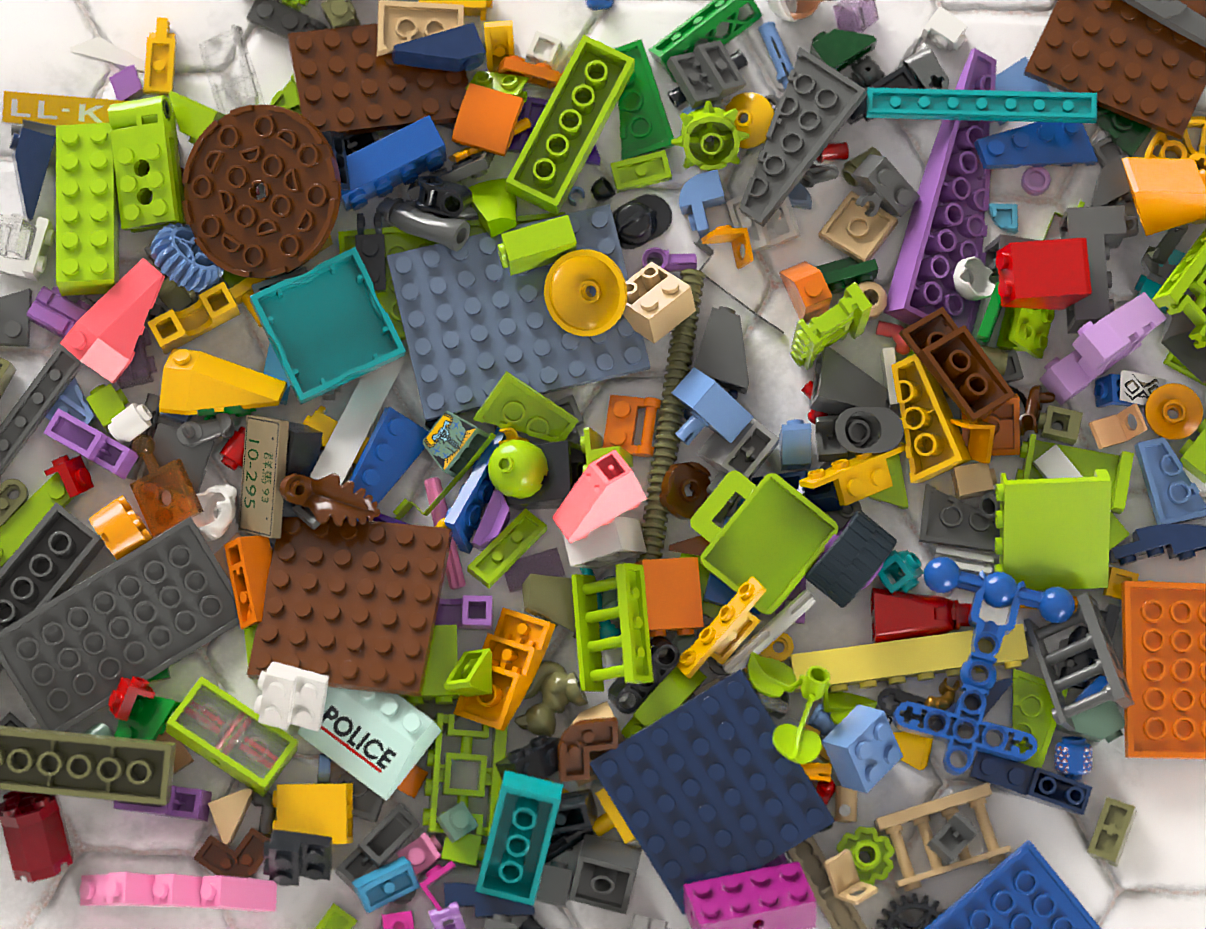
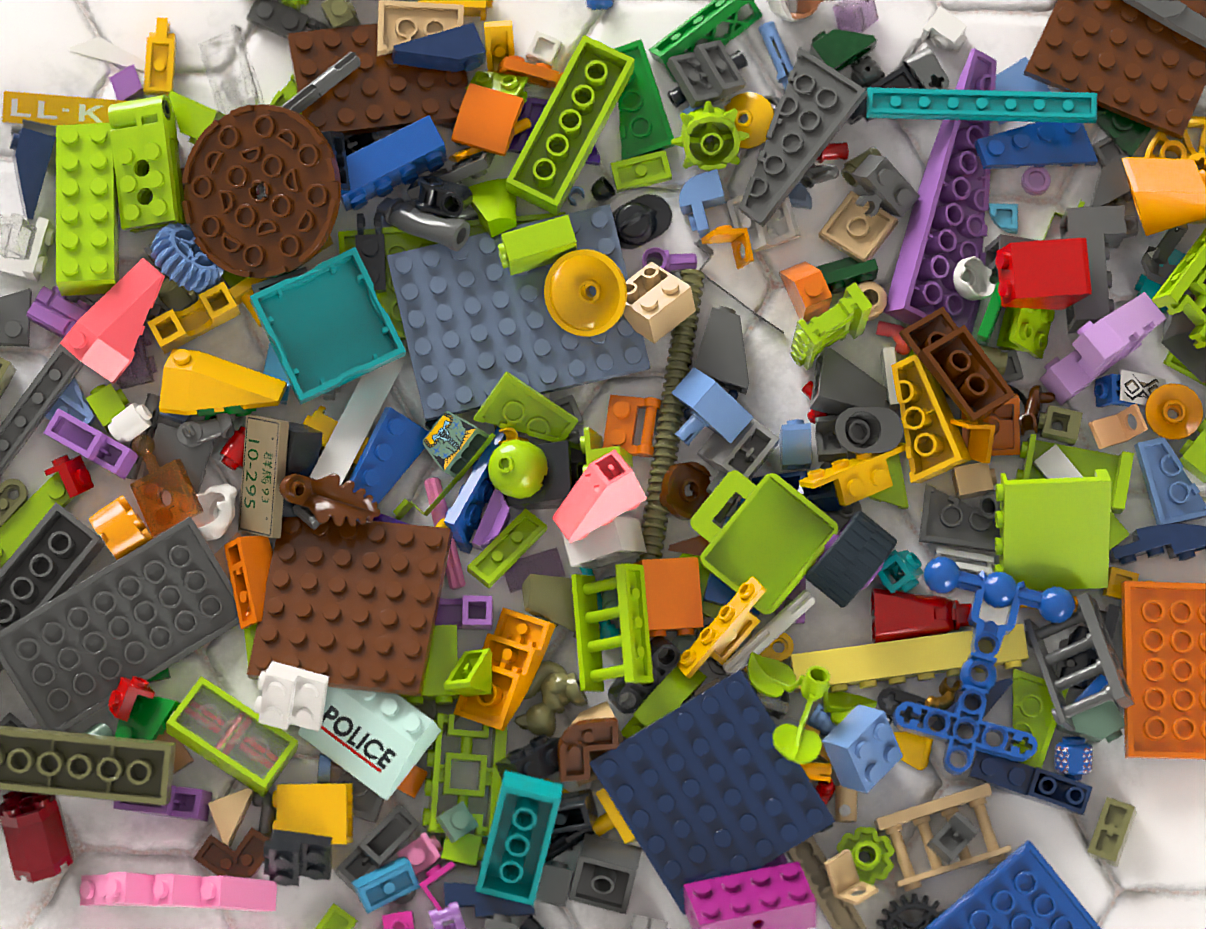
(323, 83): none -> dark grey axle

